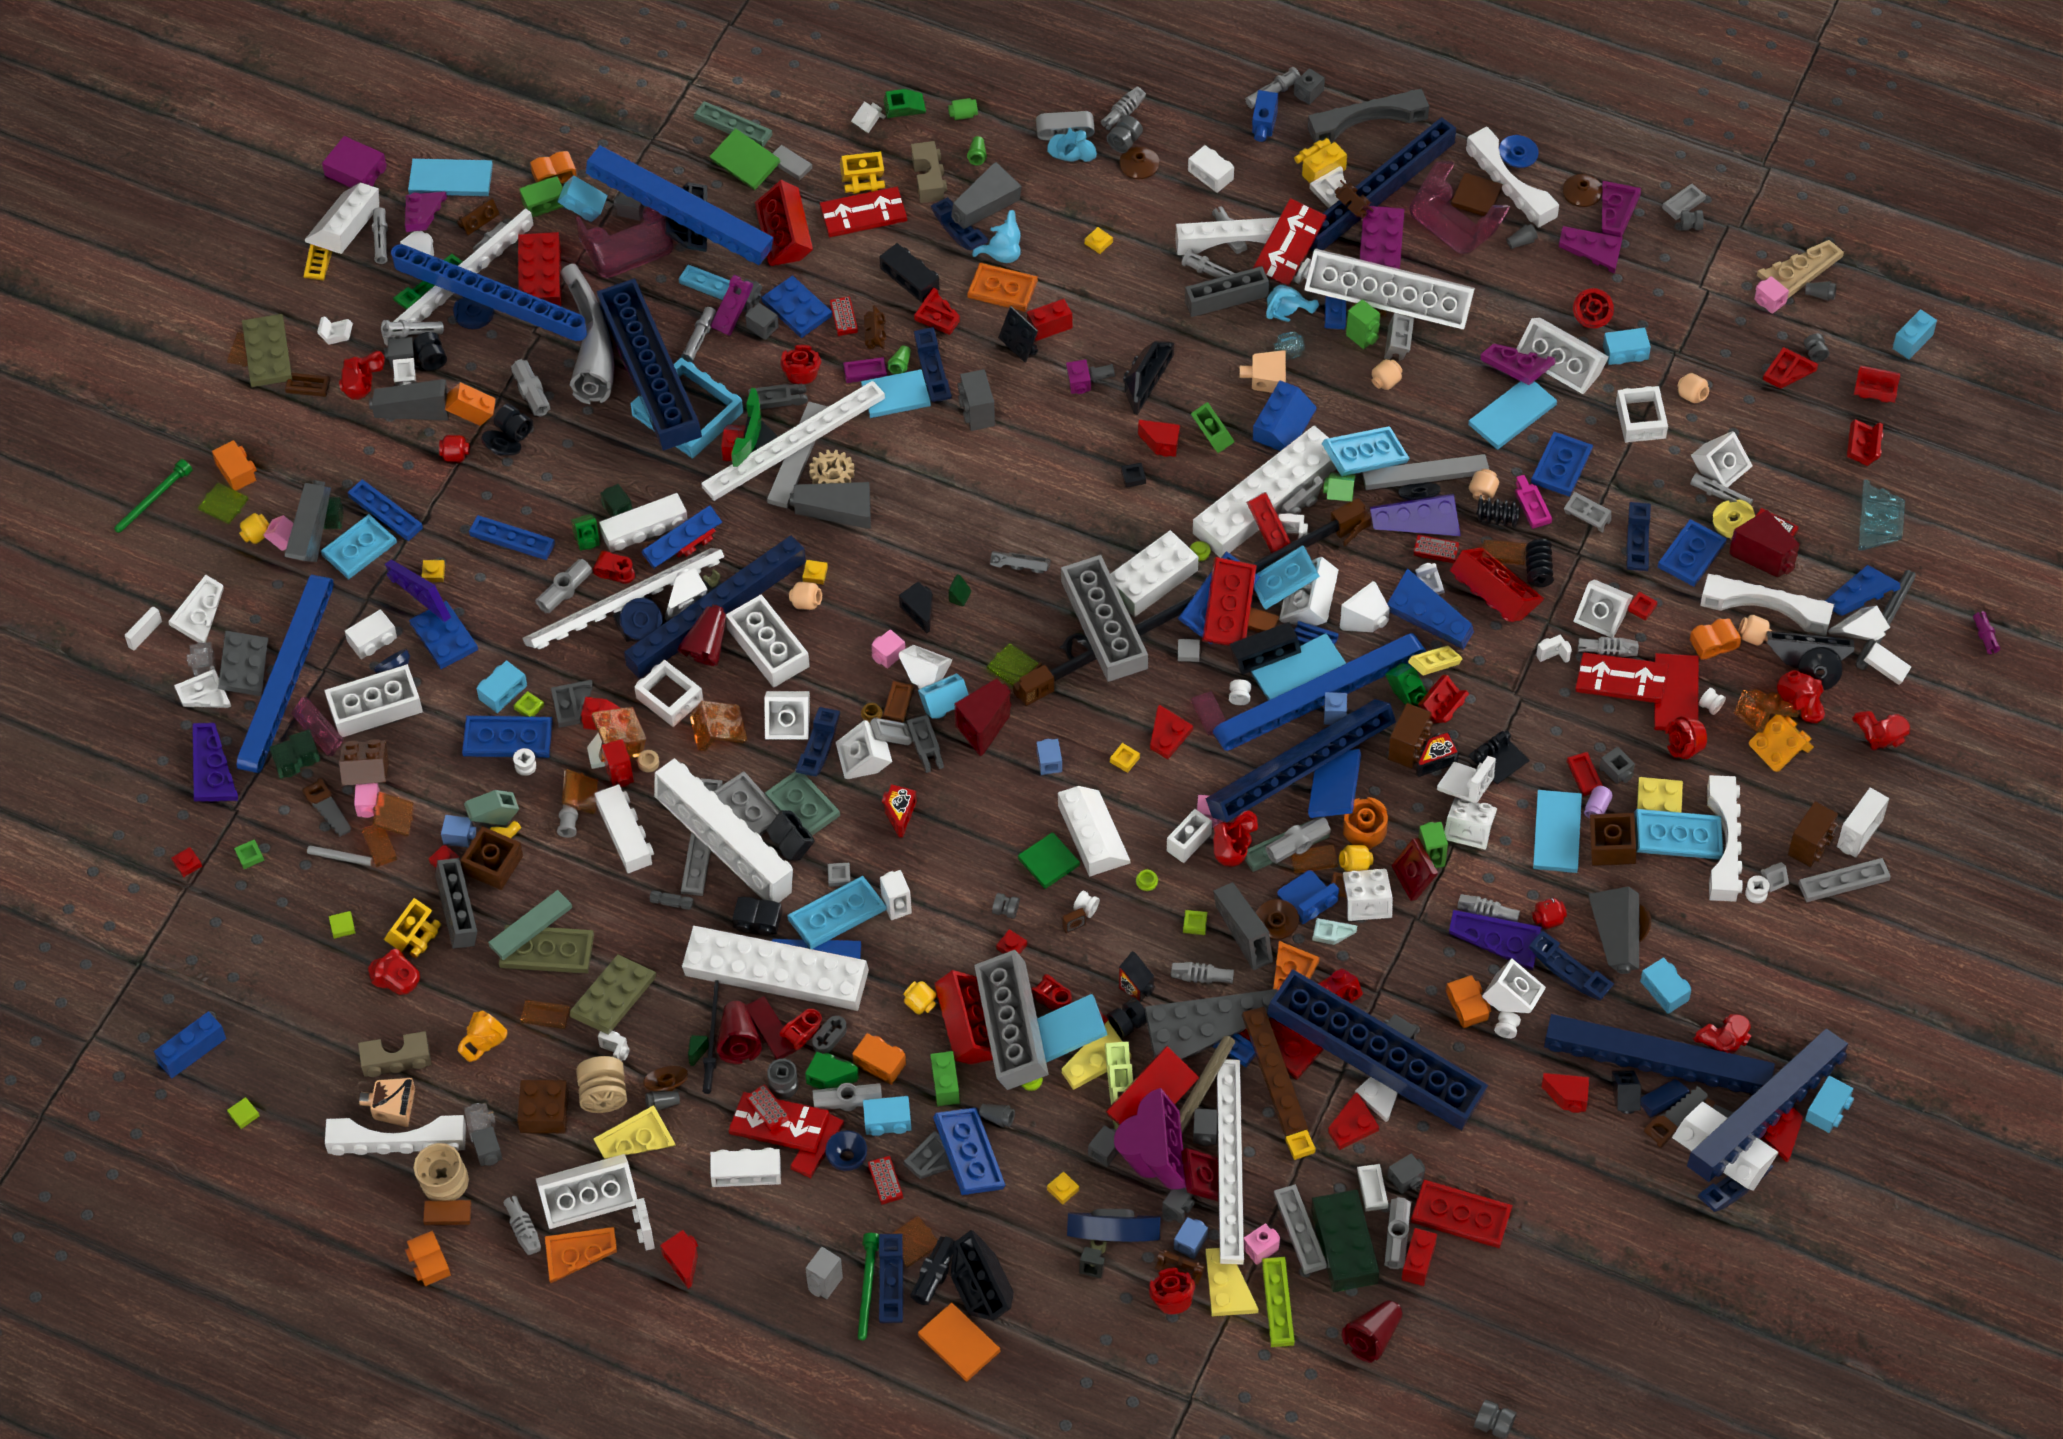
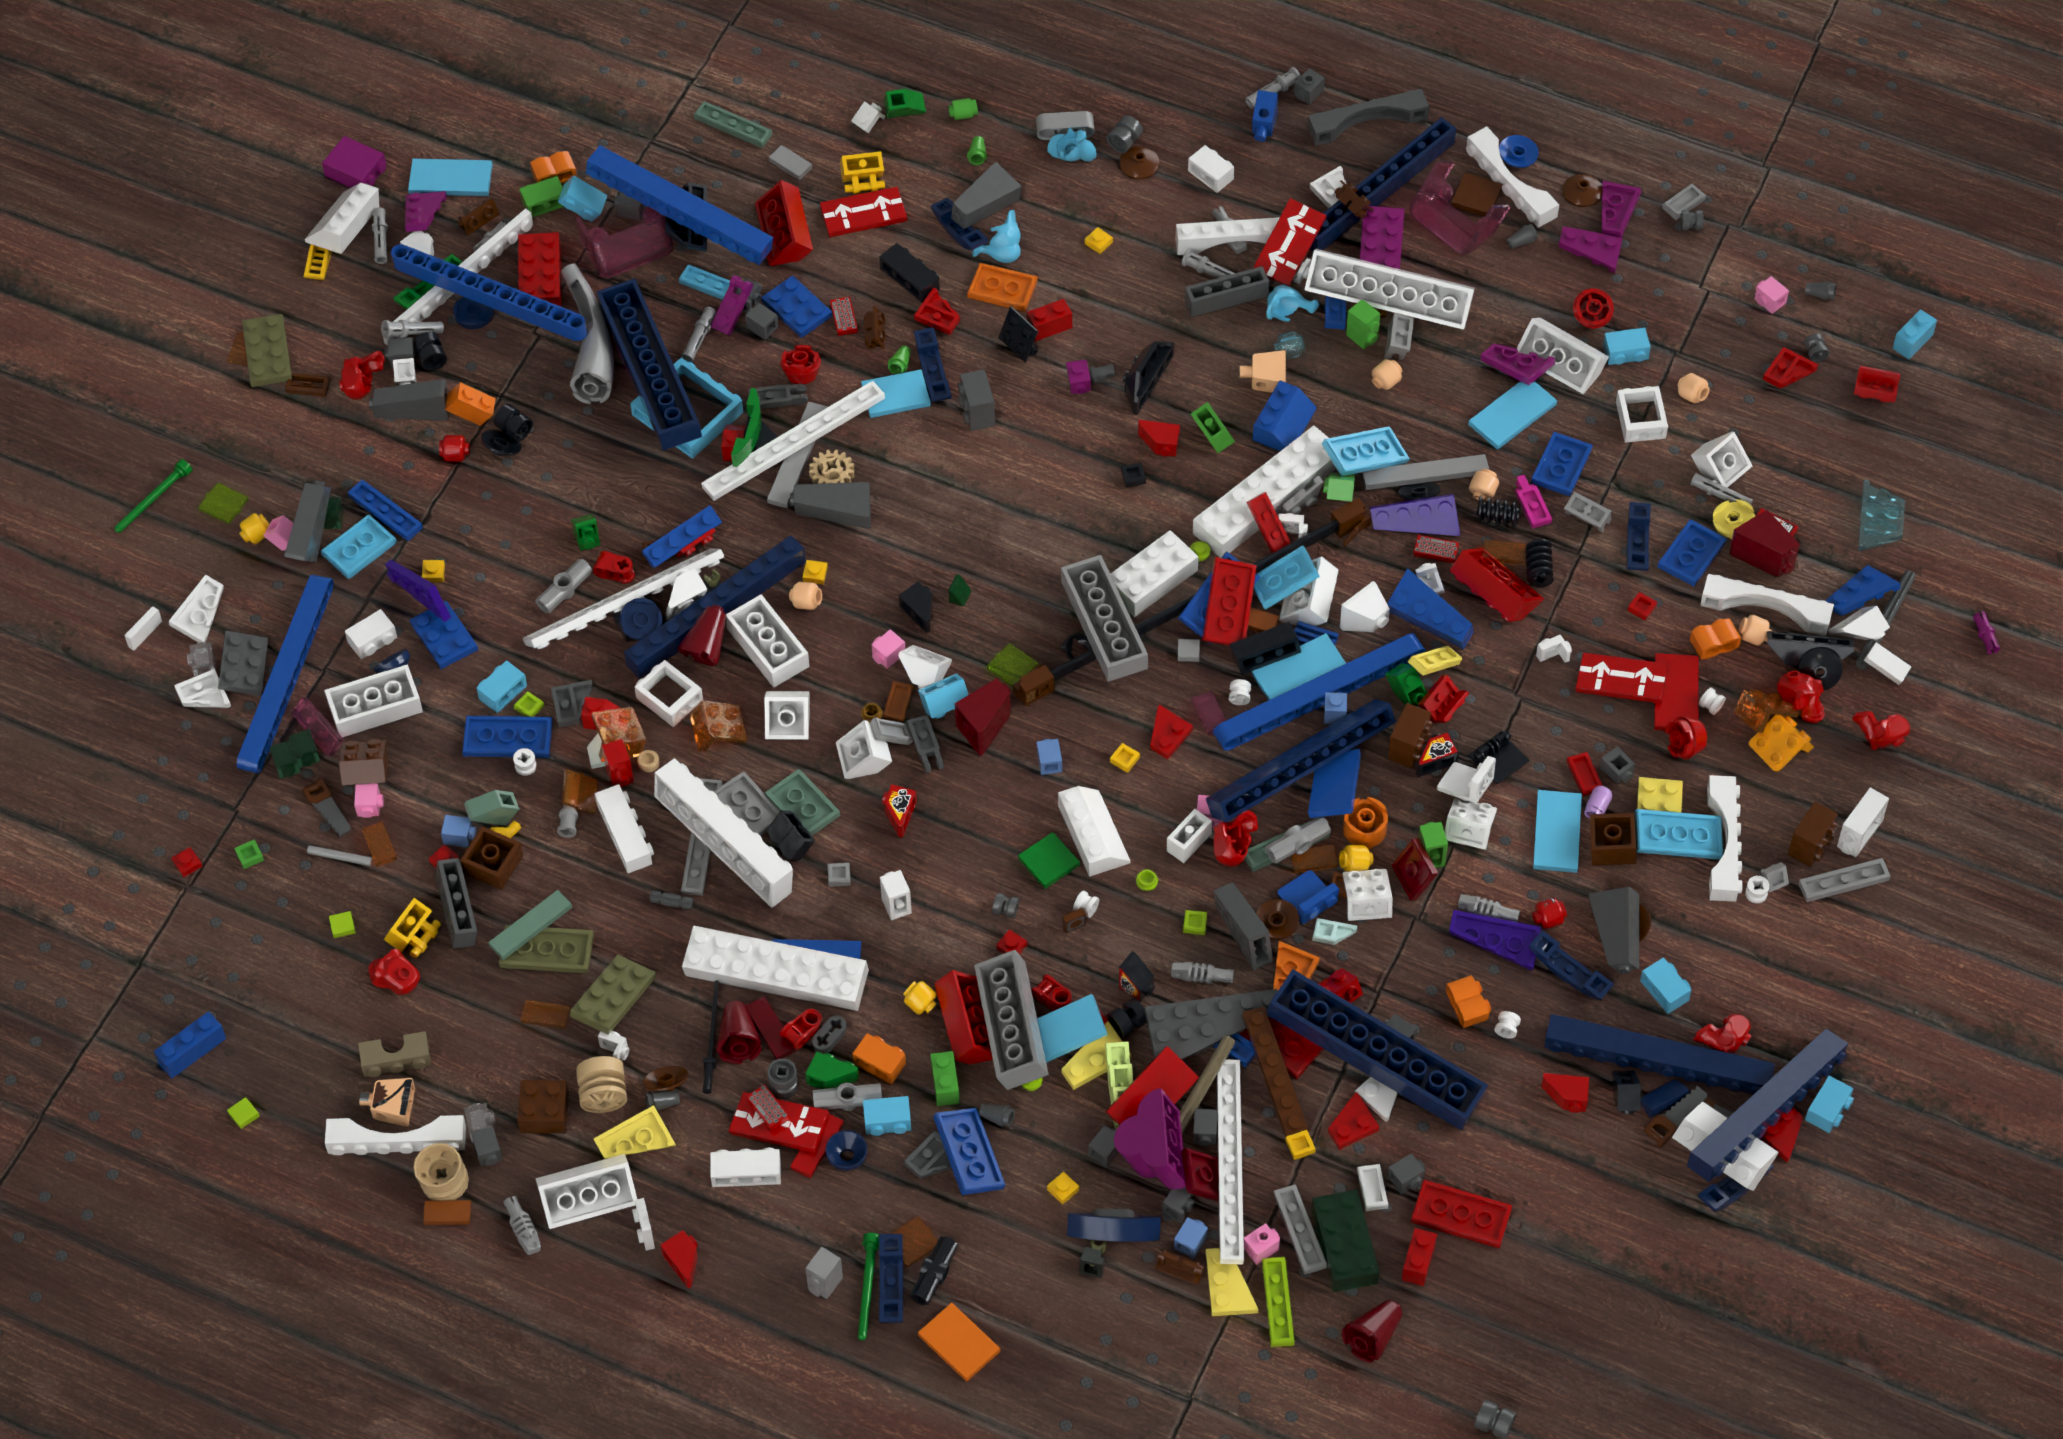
(210, 766): dark purple wing -> none
(234, 465): orange brick -> none
(335, 331): white bracket -> none
(393, 813): clear orange piece -> none
(428, 1258): orange brick -> none
(483, 1033): light orange piece -> none
(512, 537): blue plate -> none
(530, 387): light grey piece -> none
(577, 1250): orange wing -> none
(615, 500): clear green brick -> none
(643, 522): white brick -> none
(697, 1047): dark green slope -> none
(745, 159): bright green tile -> none
(757, 916): black brick -> none
(819, 742): dark blue slope -> none
(836, 912): medium azure tile -> none
(864, 370): magenta tile -> none
(885, 1180): tile -> none
(927, 158): dark tan arch -> none
(980, 1278): black wedge -> none
(1018, 561): dark grey hinge -> none
(1123, 107): light grey hinge -> none
(1172, 1291): red cone -> none
(1321, 159): yellow brick -> none
(1398, 1221): light grey piece -> none
(1513, 989): white slope -> none
(1602, 608): white slope -> none
(1609, 646): light grey hinge -> none
(1803, 268): tan wing -> none
(1864, 442): red bracket -> none

